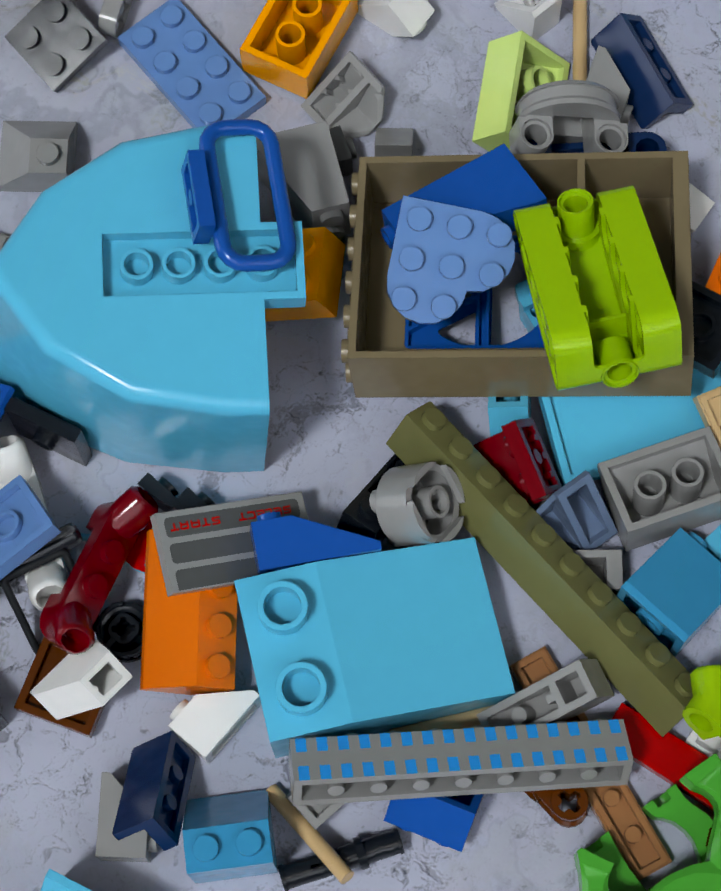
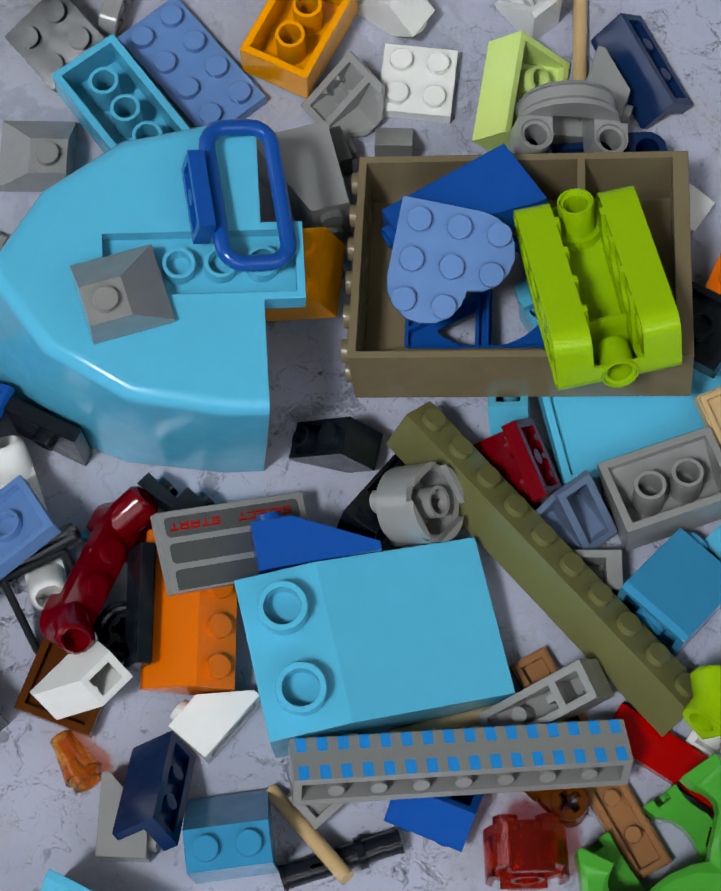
(76, 762): none -> clear orange cone
(114, 96): none -> medium azure brick
(122, 294): none -> light grey slope
(139, 606): none -> black tile
(336, 444): none -> black slope
(418, 82): none -> white plate
(525, 851): none -> clear red brick

